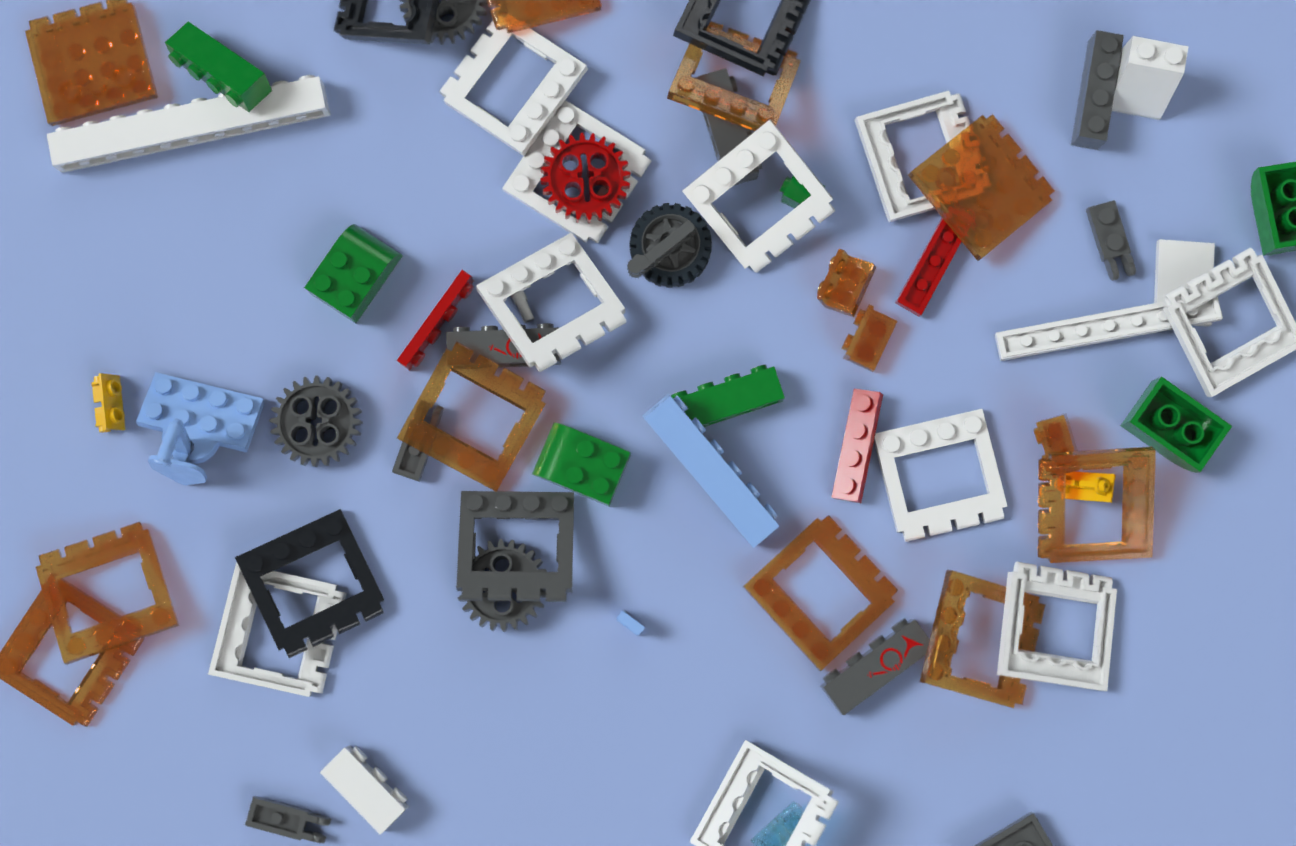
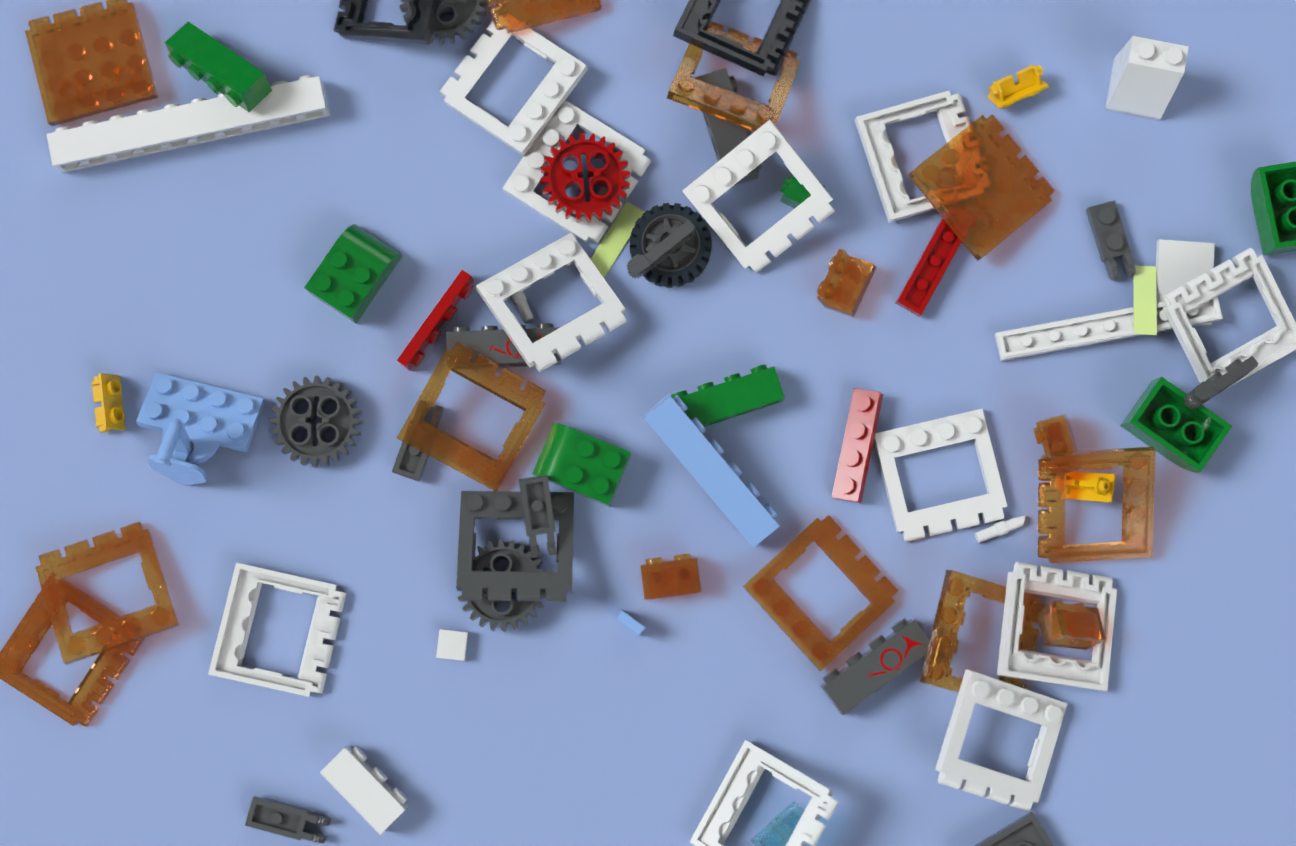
(293, 547): black hinge -> none
(452, 644): none -> white tile
(537, 512): none -> dark grey hinge
(616, 238): none -> yellowish green sticker
(670, 578): none -> clear orange brick
(869, 338): clear orange bracket -> none
(999, 529): none -> white piece
(1007, 92): none -> yellow hinge
(1013, 701): none -> white hinge
(1070, 625): none -> clear orange brick
(1097, 90): dark grey brick -> none
(1145, 300): none -> yellowish green sticker
(1219, 382): none -> dark grey hinge

